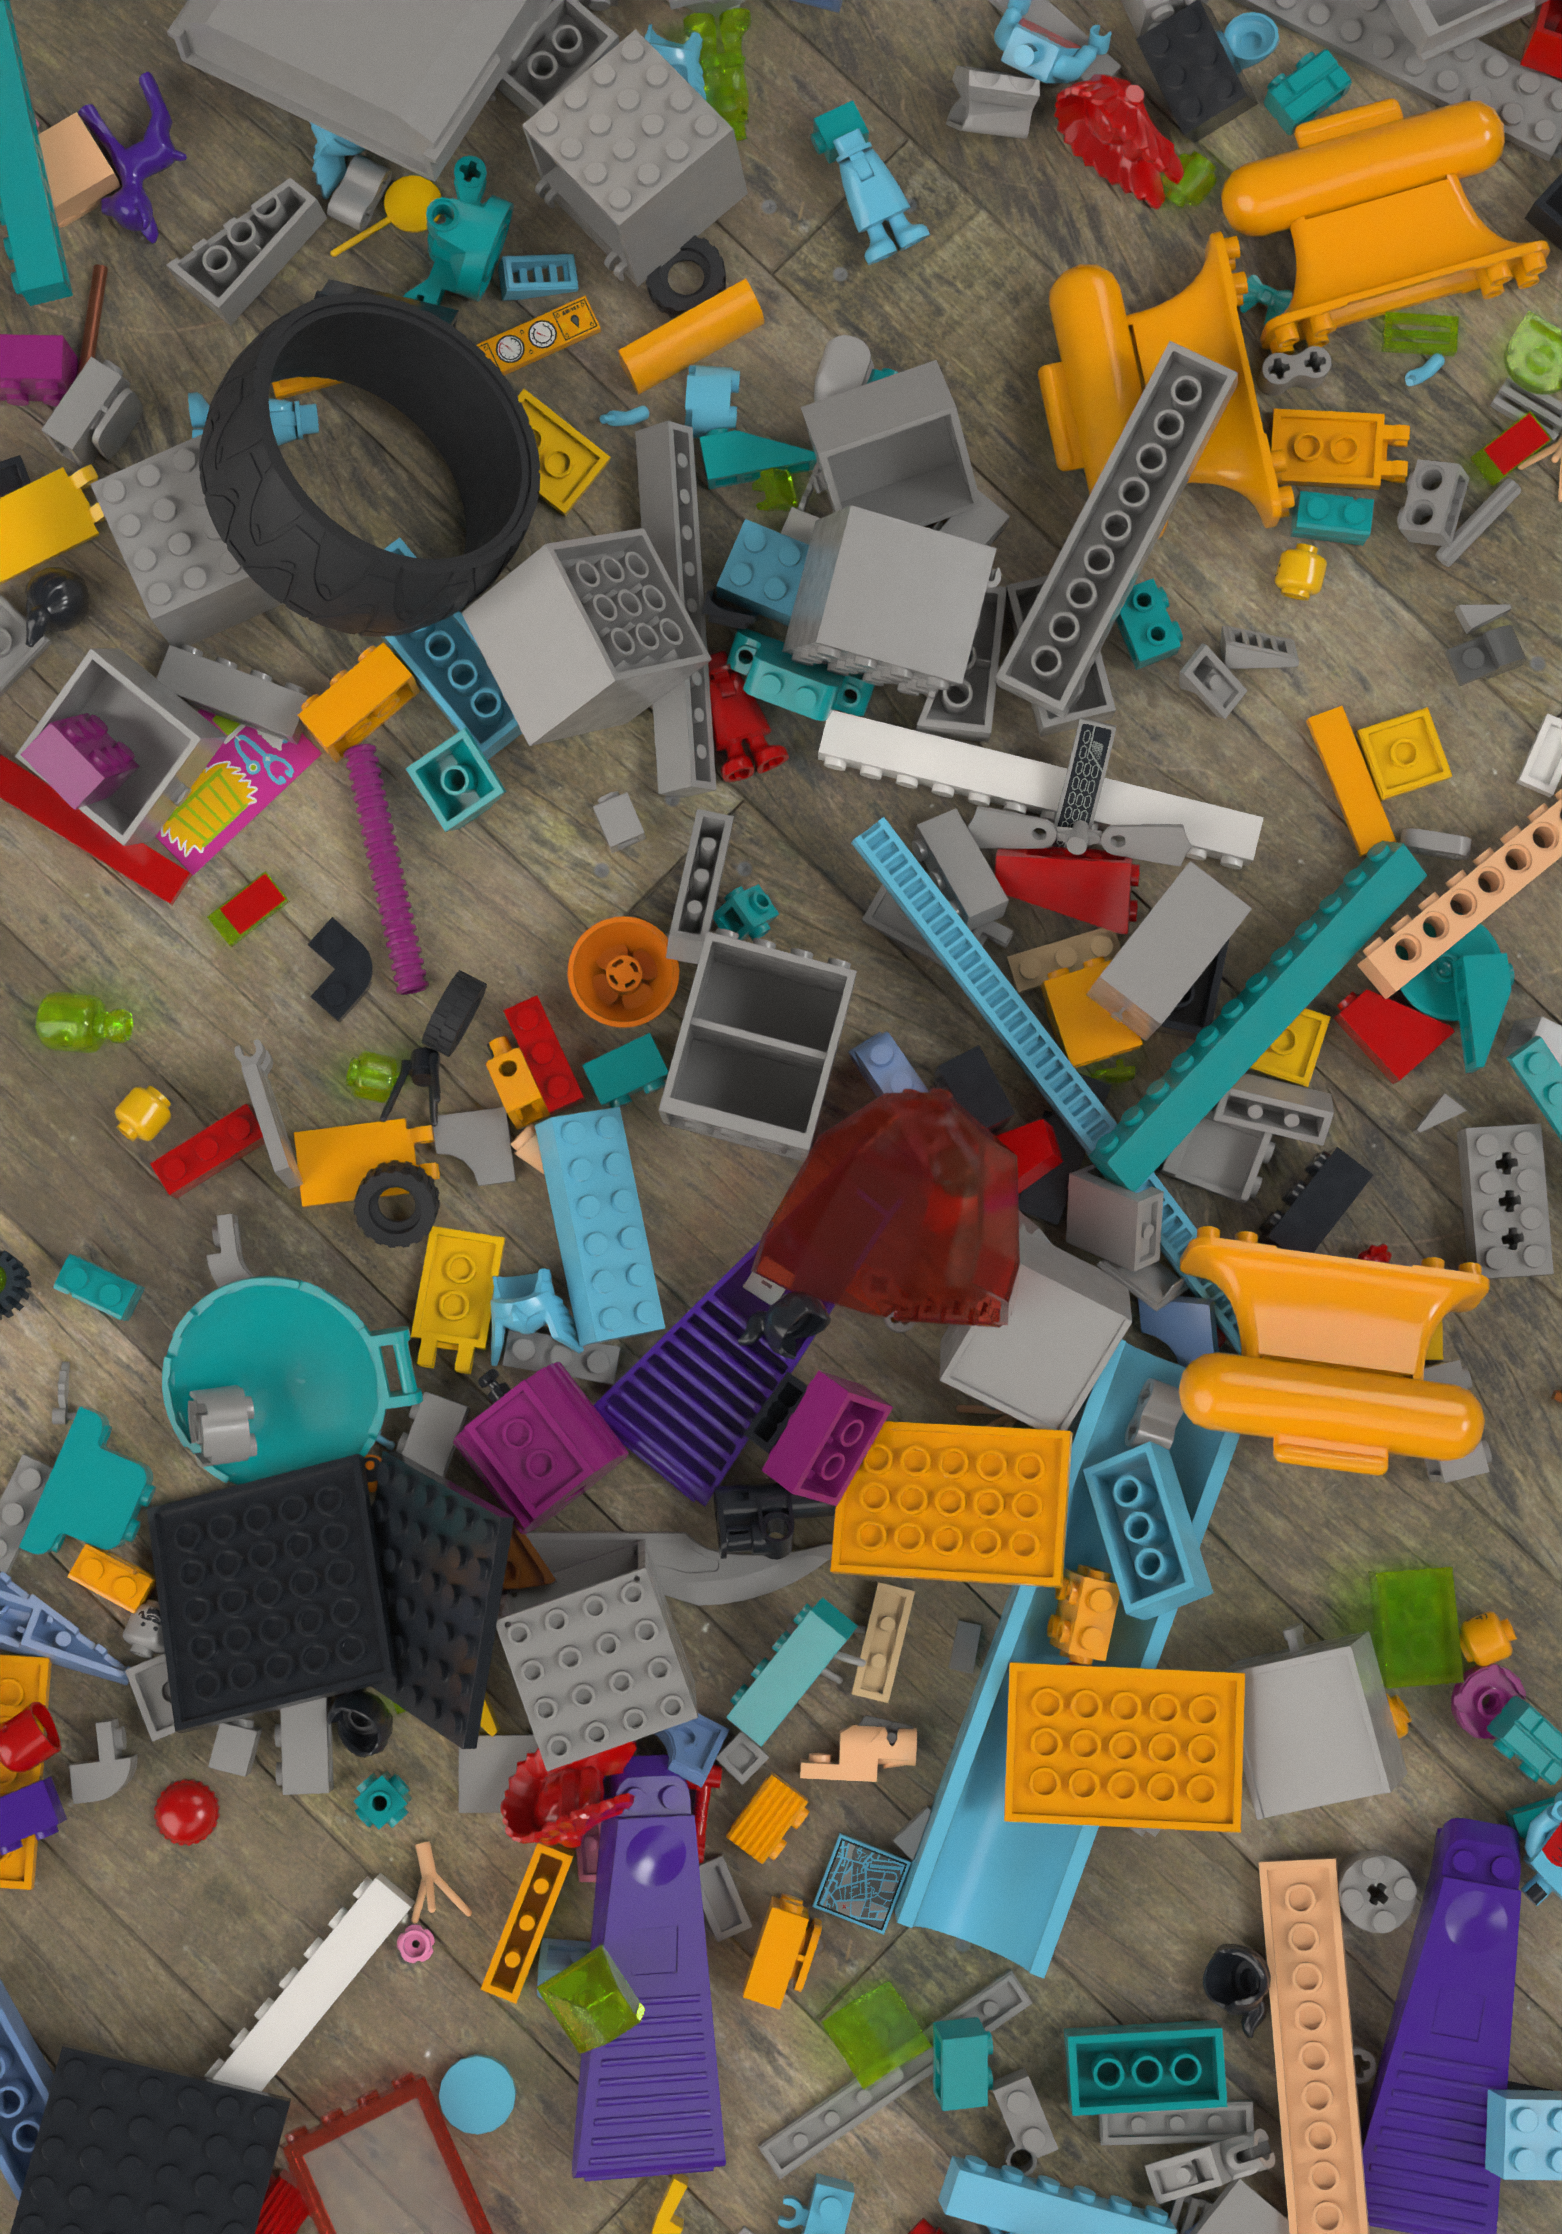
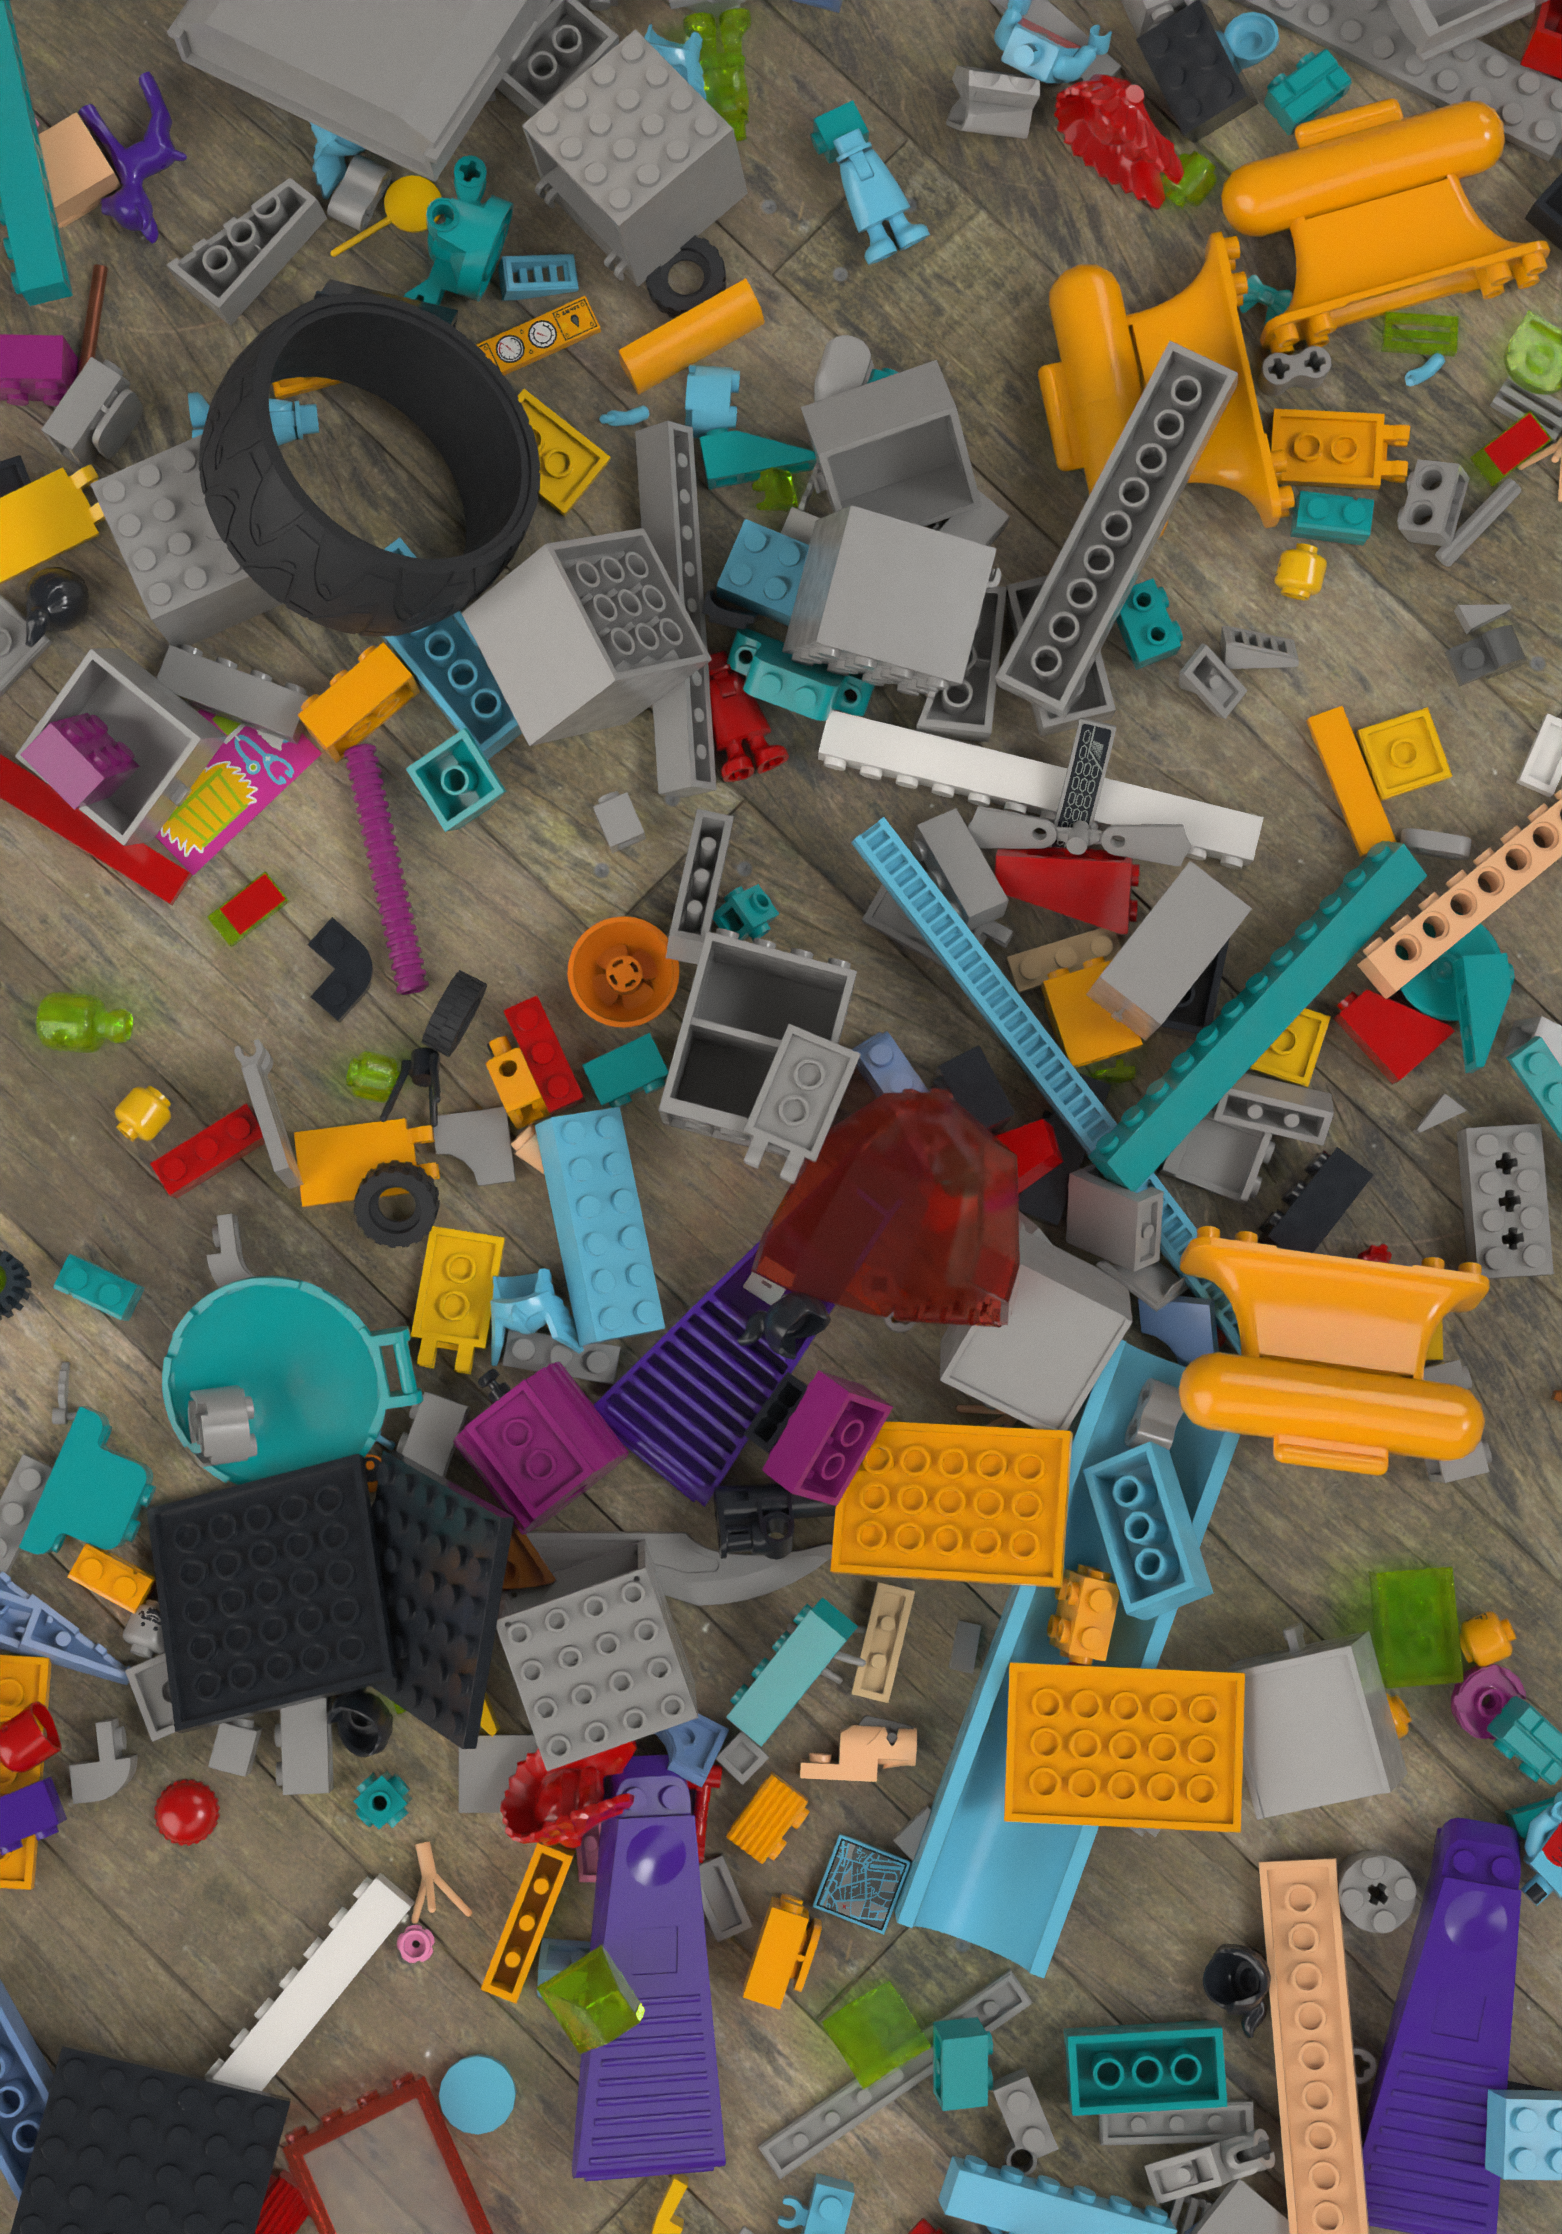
(799, 1099): none -> light grey tile

